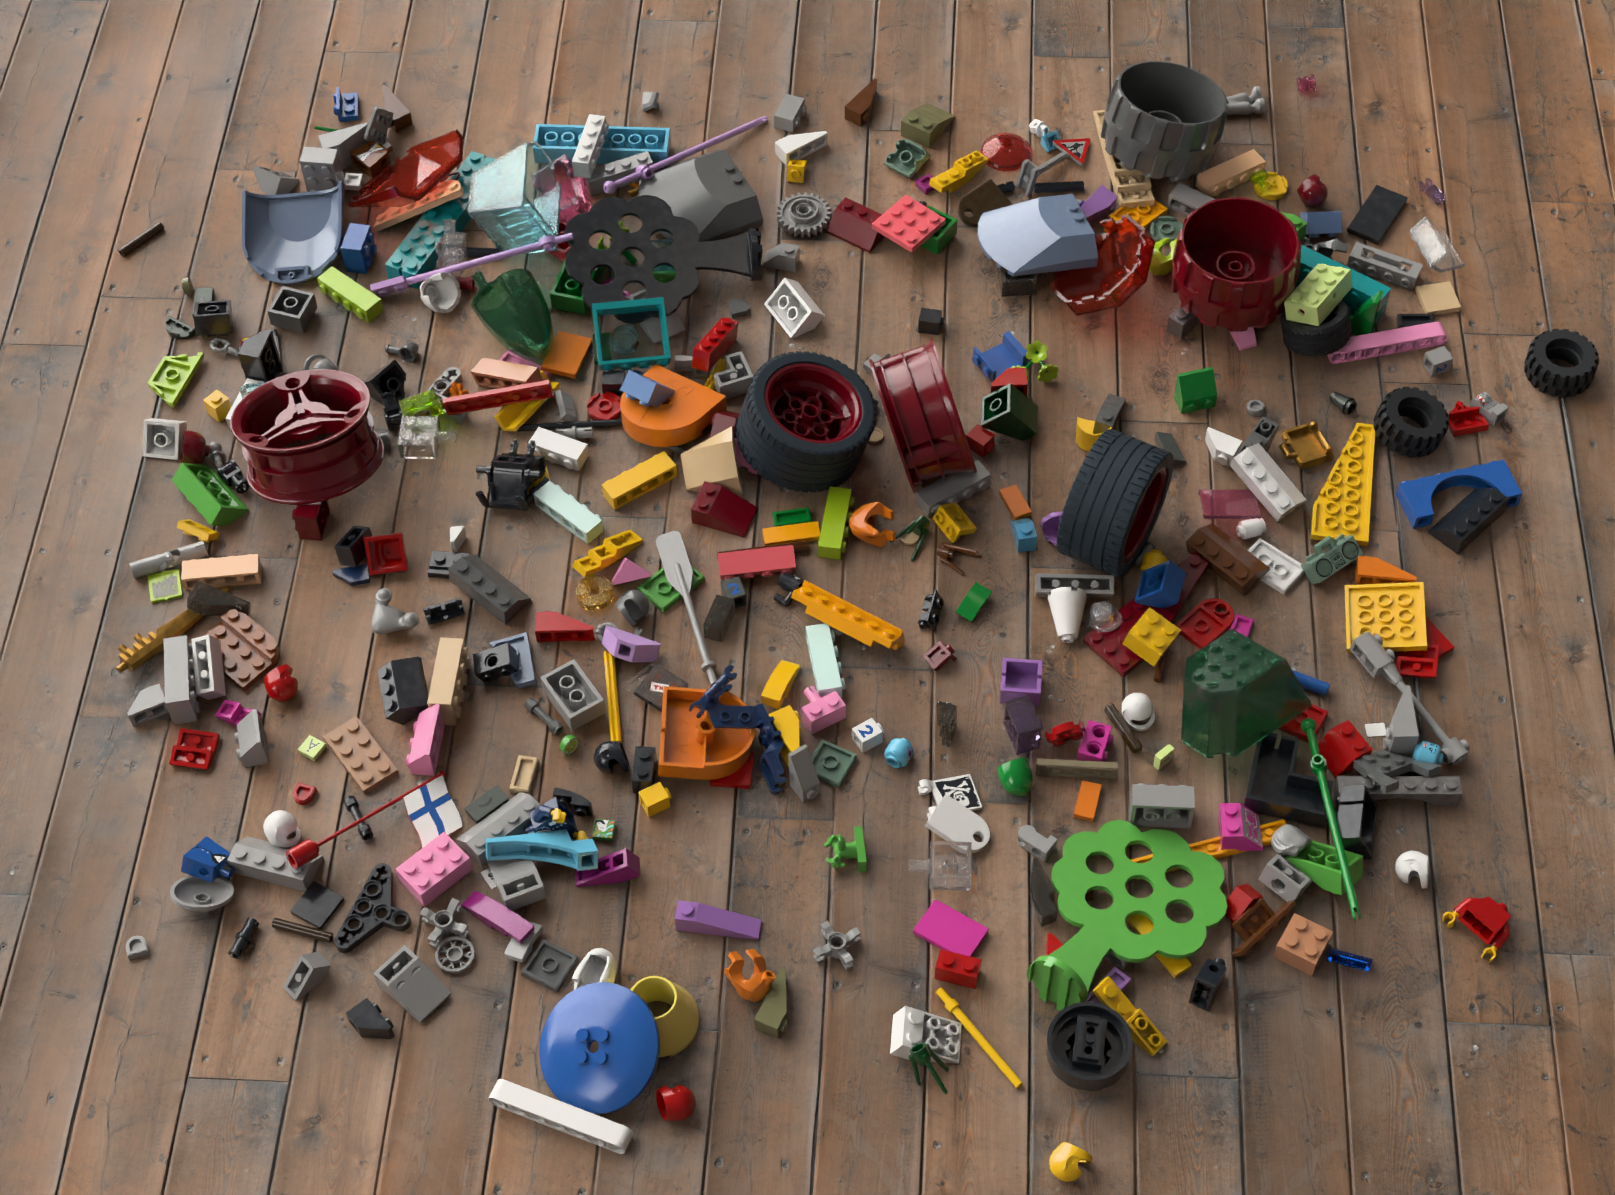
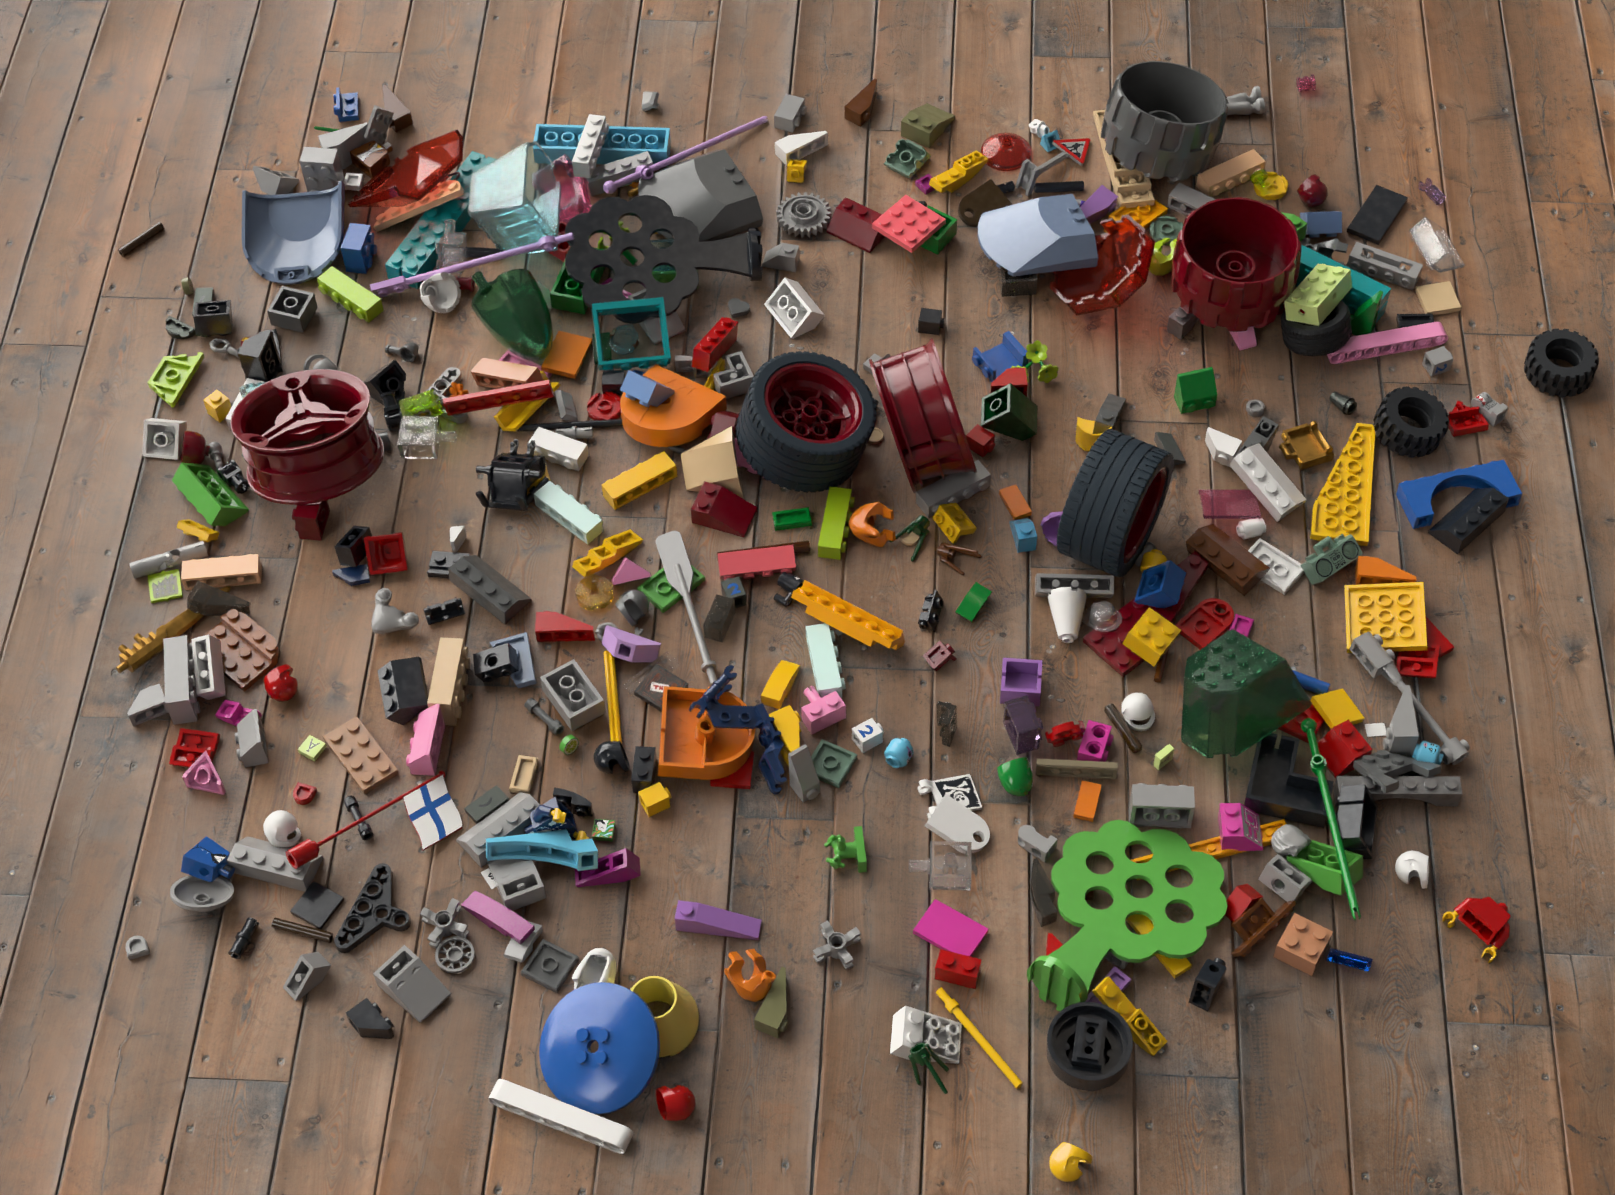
(203, 776): none -> bright pink slope
(434, 869): bright pink brick -> none
(791, 533): light orange tile -> none
(1337, 708): none -> yellow tile

